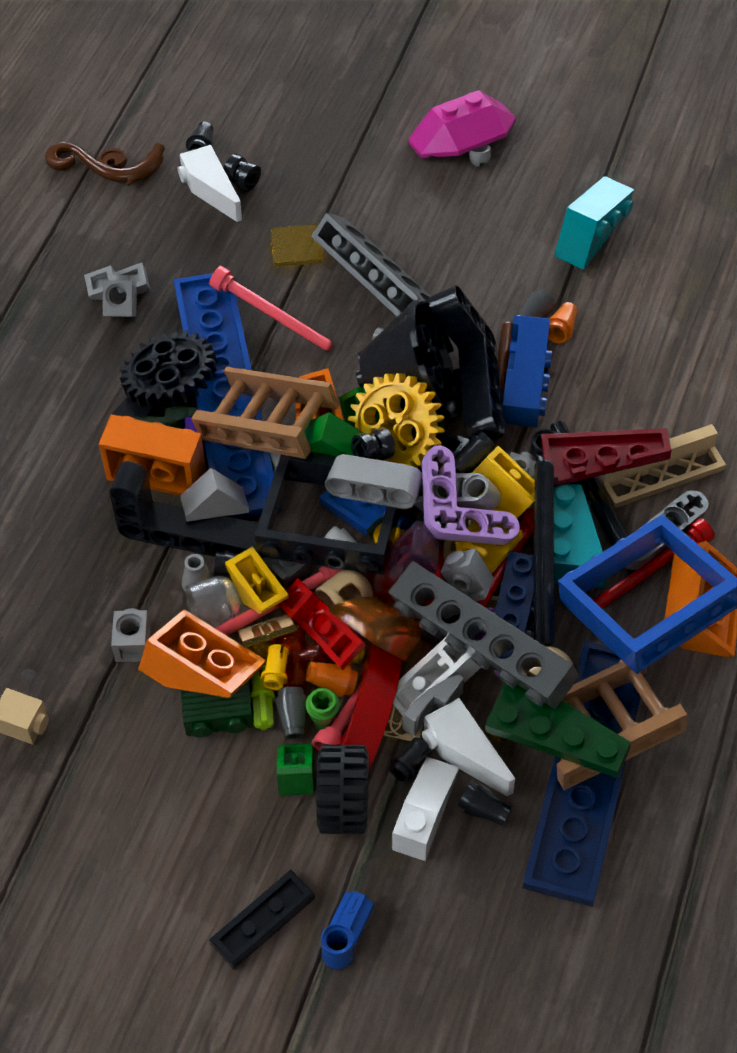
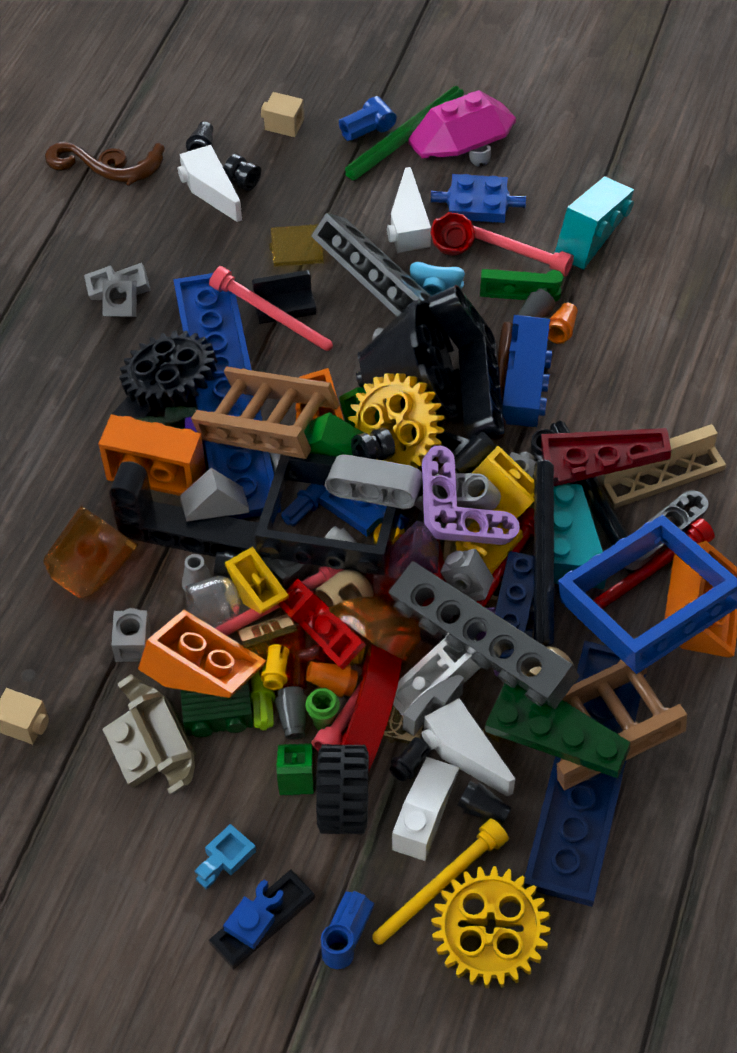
(87, 554): none -> clear orange slope
(150, 738): none -> dark tan plate
(225, 852): none -> dark azure plate
(252, 918): none -> blue plate
(283, 114): none -> tan brick
(287, 292): none -> black panel
(305, 501): none -> blue axle
(372, 116): none -> blue piece
(396, 138): none -> green axle
(409, 220): none -> white slope
(435, 278): none -> medium azure piece
(452, 234): none -> red hair
(479, 197): none -> blue plate
(487, 959): none -> yellow gear
(491, 836): none -> yellow piece
(519, 285): none -> green plate
(557, 261): none -> coral piece

